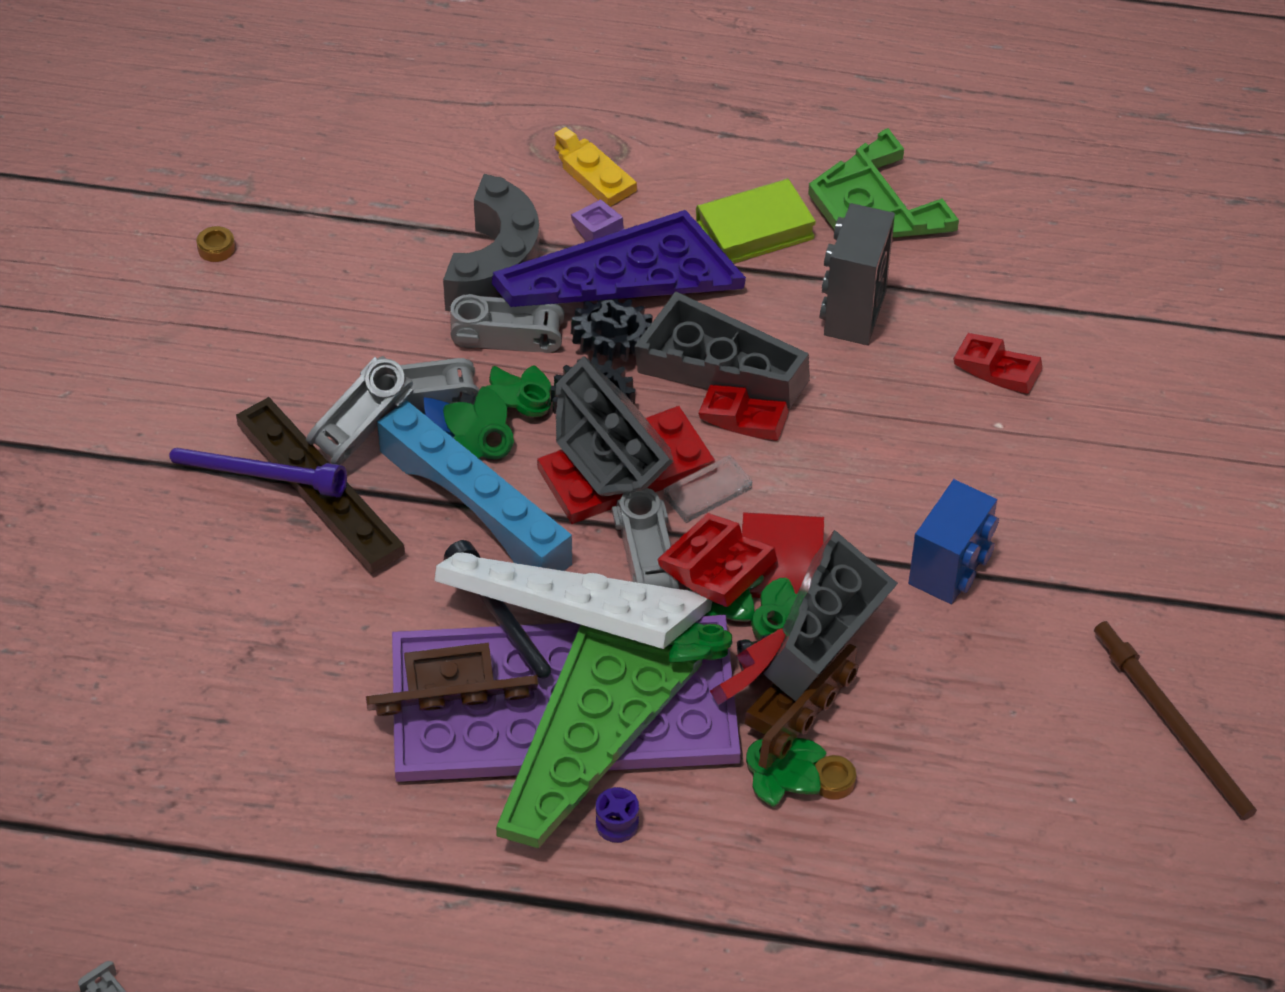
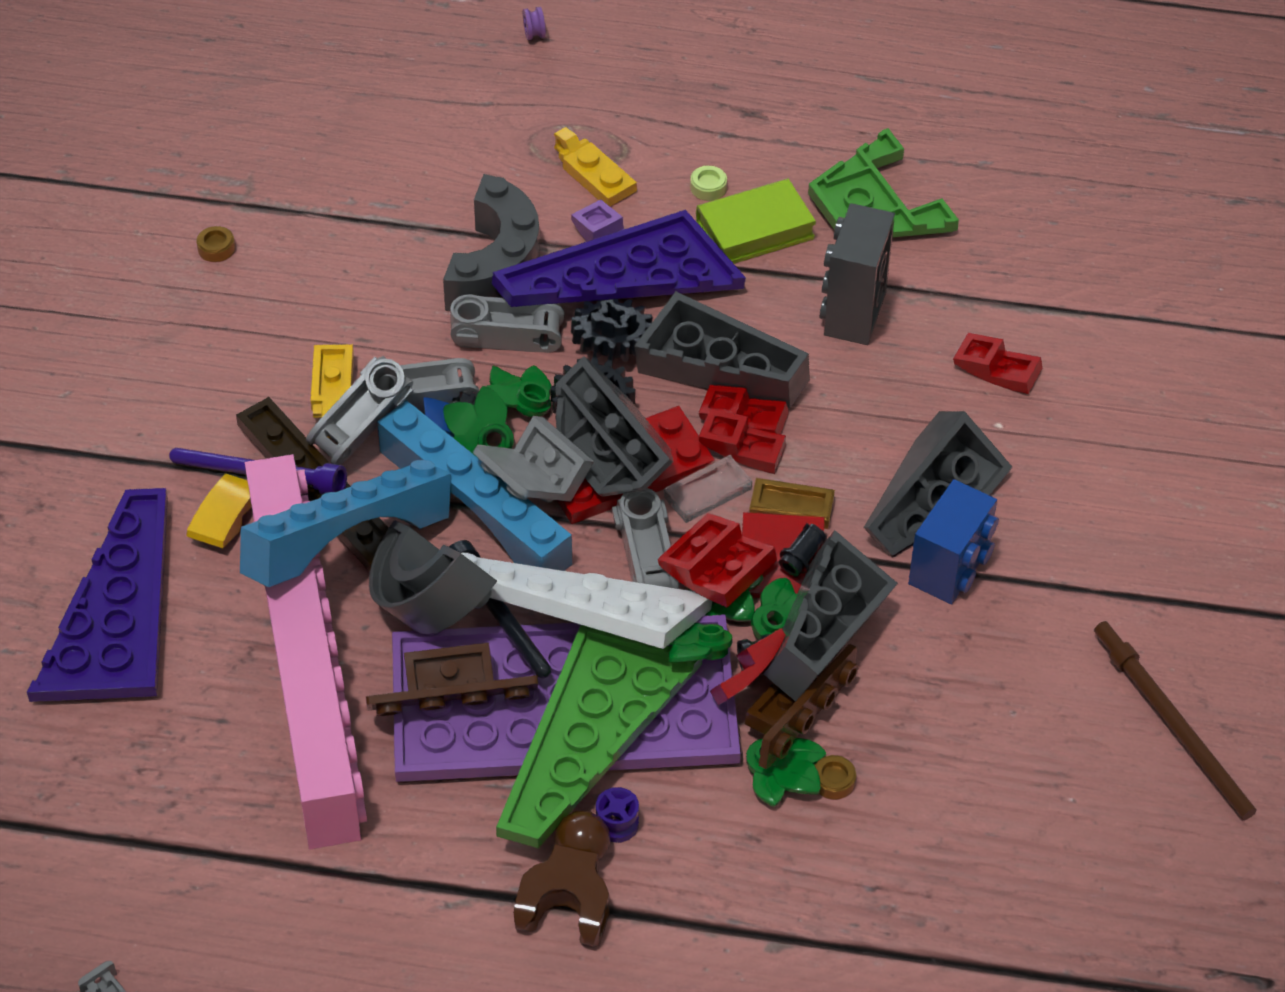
(114, 620): none -> dark purple wing
(221, 512): none -> yellow slope
(285, 543): none -> dark azure arch
(310, 675): none -> bright pink brick
(330, 376): none -> yellow hinge
(424, 584): none -> dark grey brick
(534, 23): none -> medium lavender bush
(540, 465): none -> light grey bracket
(569, 878): none -> reddish brown piece
(708, 183): none -> yellowish green tile
(730, 435): none -> red slope
(791, 499): none -> pearl gold tile
(796, 557): none -> black pin
(943, 451): none -> dark grey wedge

